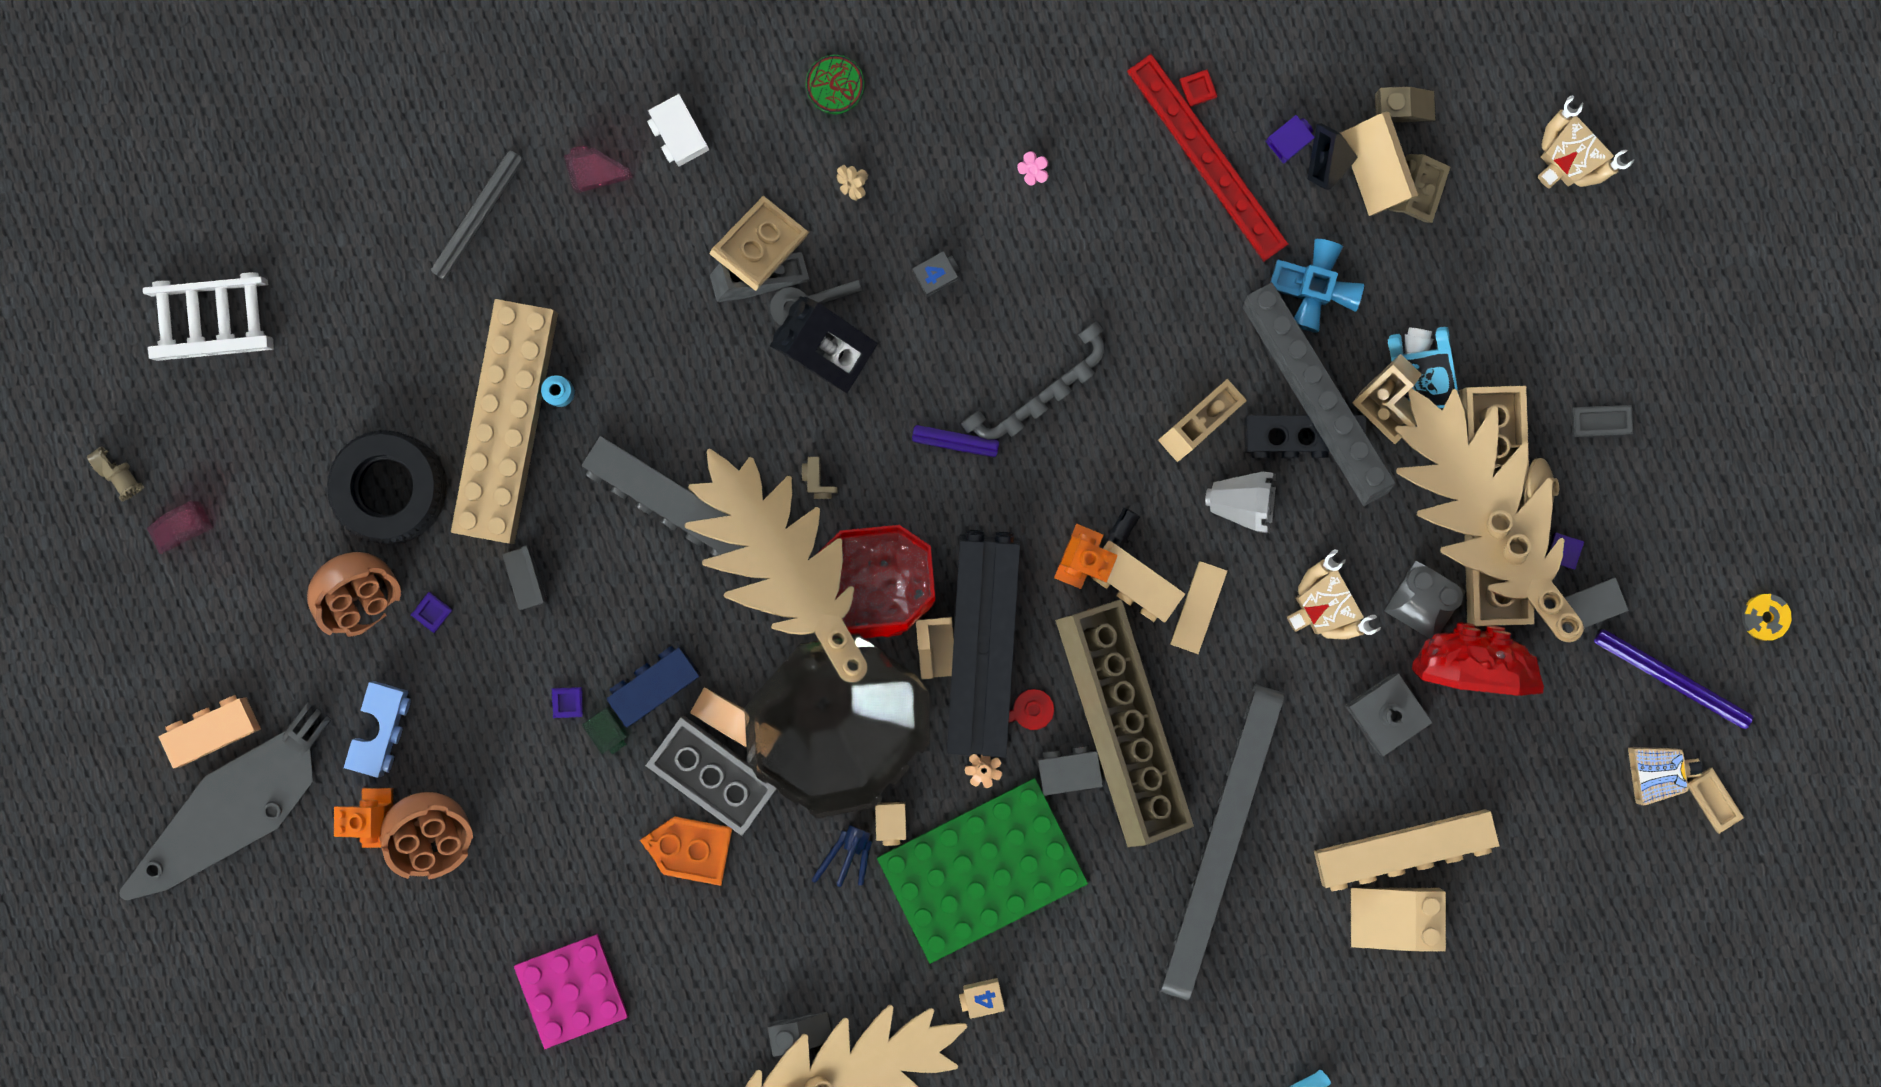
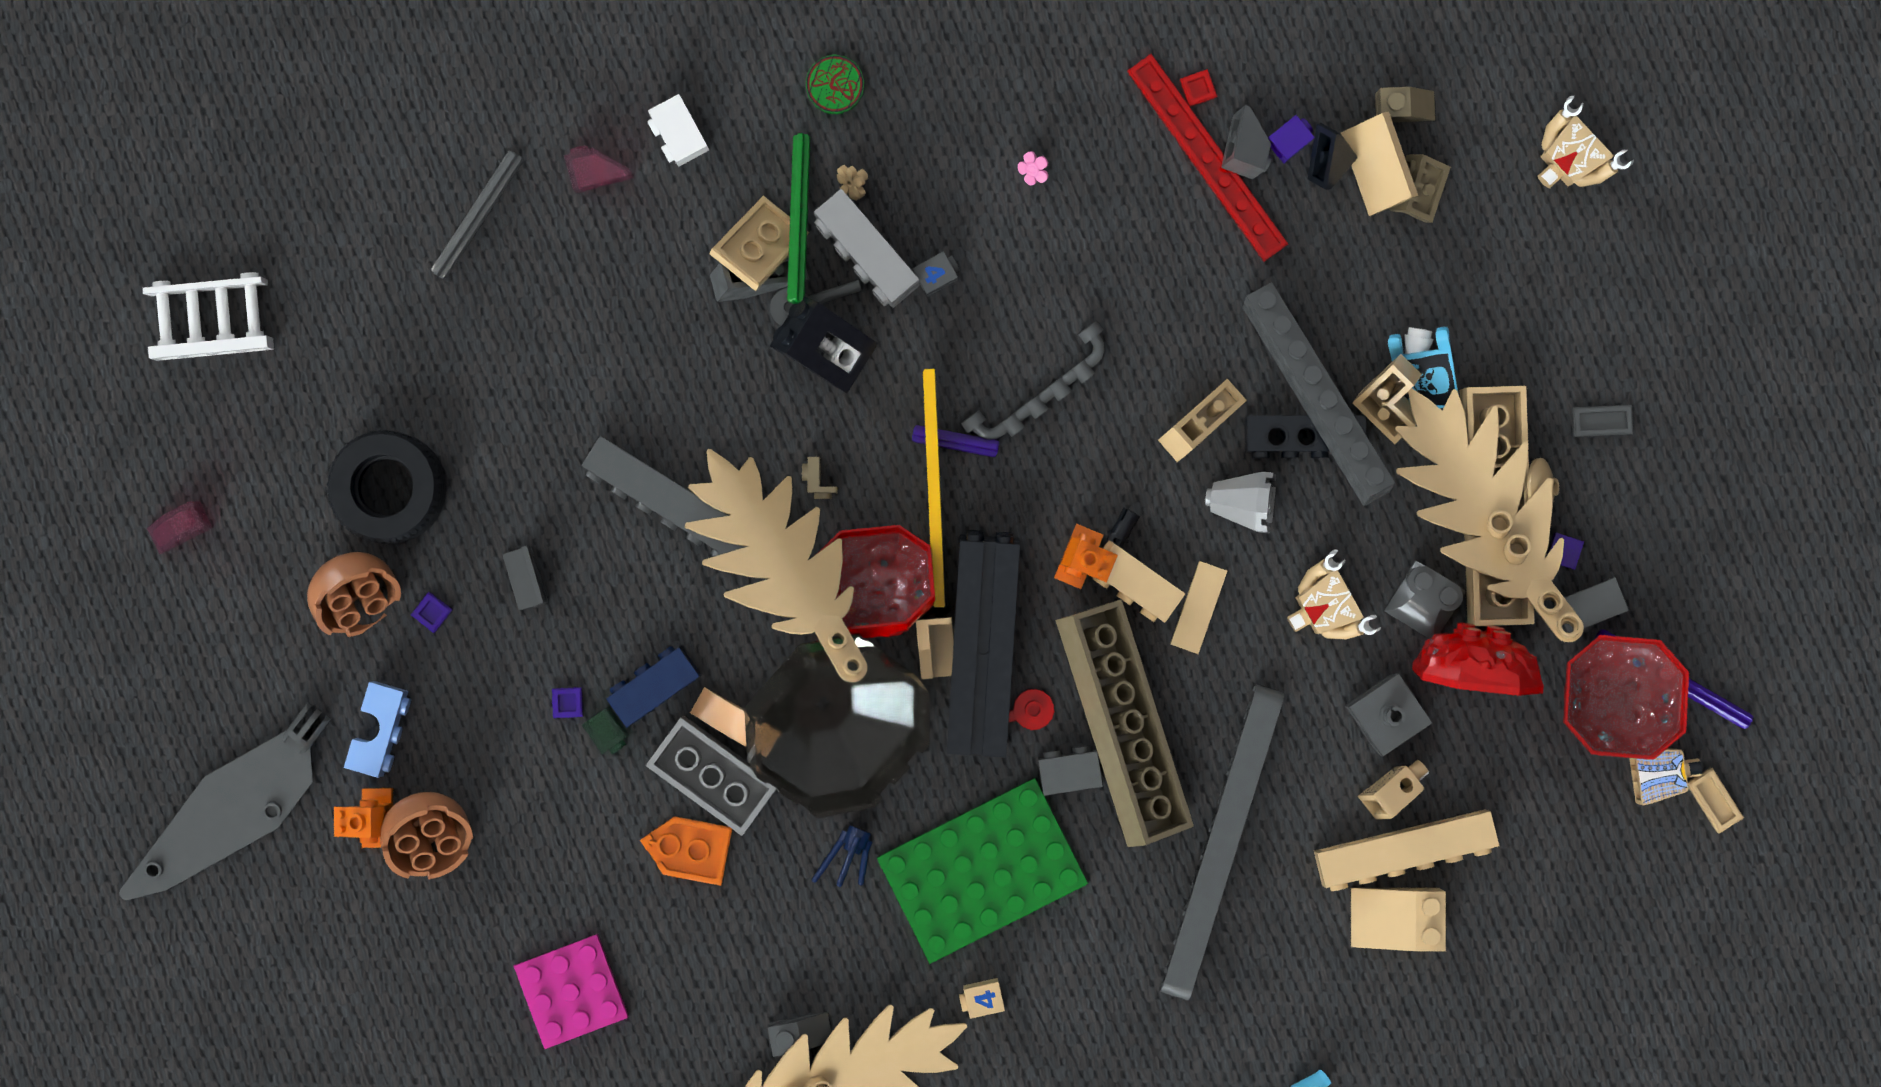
(118, 475): dark tan connector -> none
(209, 731): light nougat brick -> none
(504, 421): tan brick -> none
(566, 395): medium azure brick -> none
(798, 218): none -> green axle
(866, 248): none -> light grey brick
(891, 823): tan brick -> none
(933, 478): none -> yellow tile
(984, 777): light nougat plant -> none
(1246, 145): none -> dark grey slope
(1316, 284): dark azure brick -> none
(1389, 793): none -> tan torso
(1626, 697): none -> clear light blue rock
(1779, 621): yellow piece -> none

